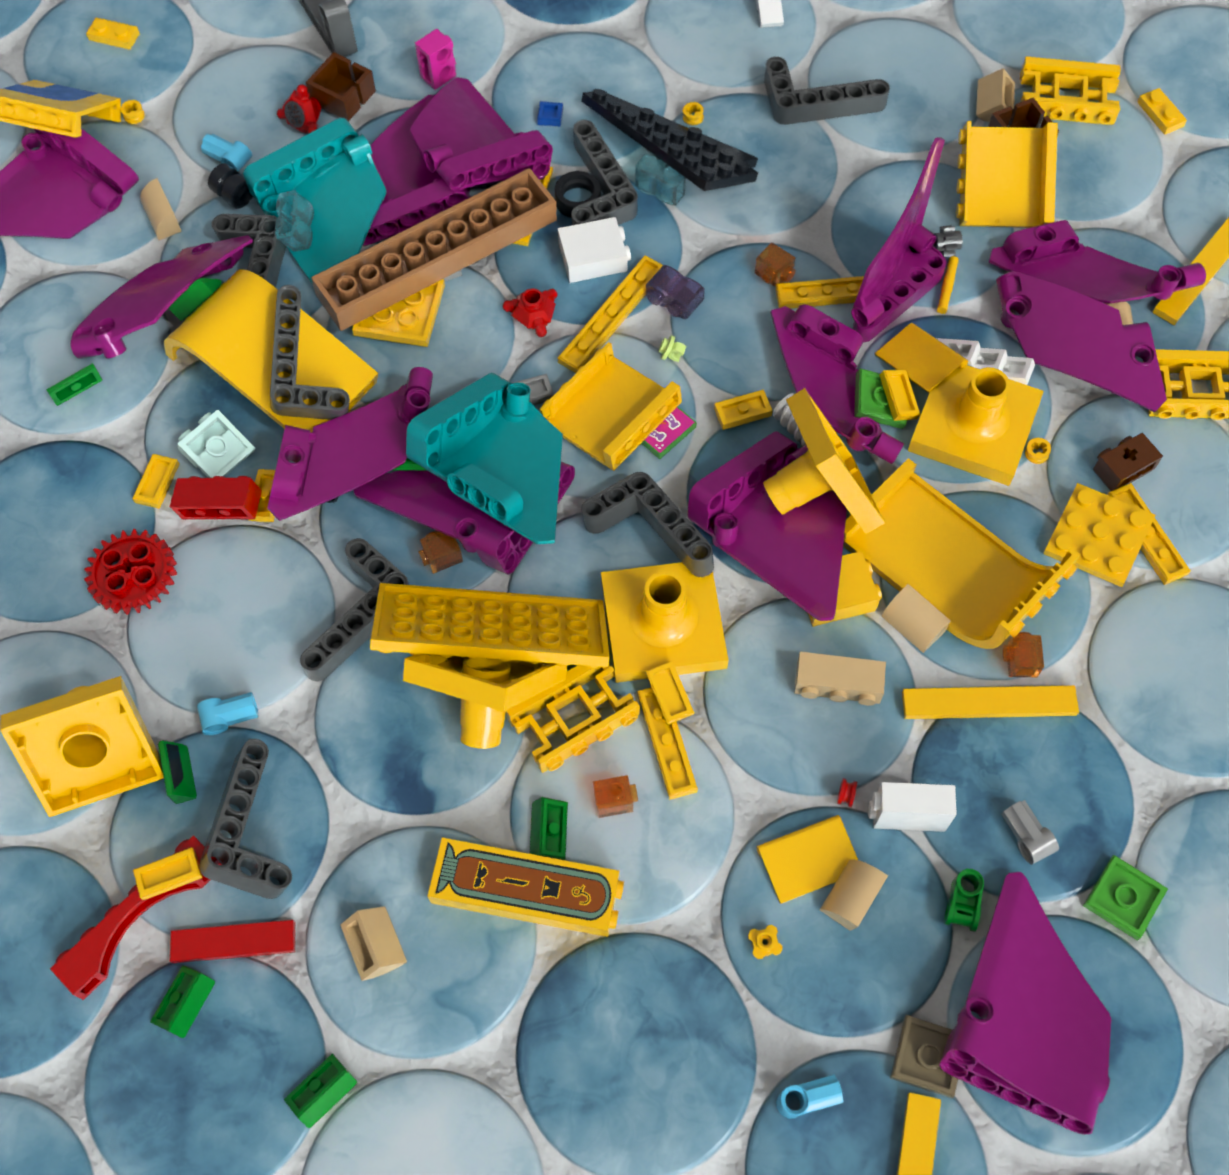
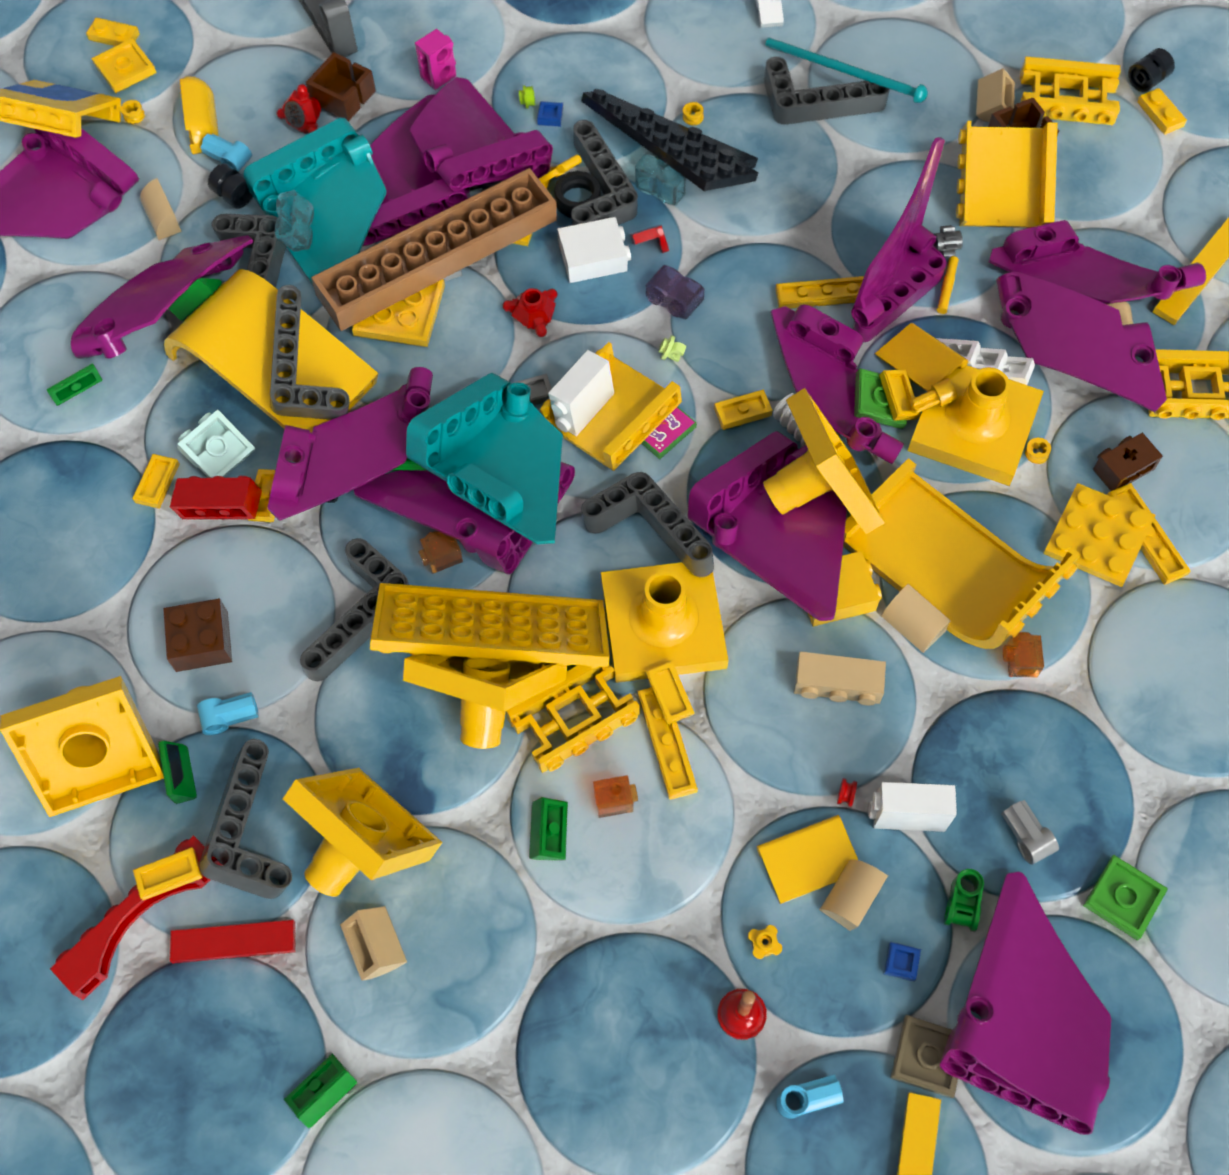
(124, 65): none -> yellow plate
(130, 571): red gear -> none
(183, 1001): green slope -> none
(197, 635): none -> reddish brown brick
(198, 111): none -> yellow brick
(360, 829): none -> yellow piece
(526, 887): brick -> none
(527, 96): none -> lime plate
(562, 168): none -> yellow piece
(581, 393): none -> white brick
(609, 315): yellow tile -> none
(651, 233): none -> red tile
(742, 1014): none -> red piece
(775, 265): clear orange brick -> none
(902, 961): none -> blue tile
(919, 94): none -> teal bar
(941, 394): none -> yellow piece
(990, 702): yellow tile -> none
(1151, 70): none -> black wheel

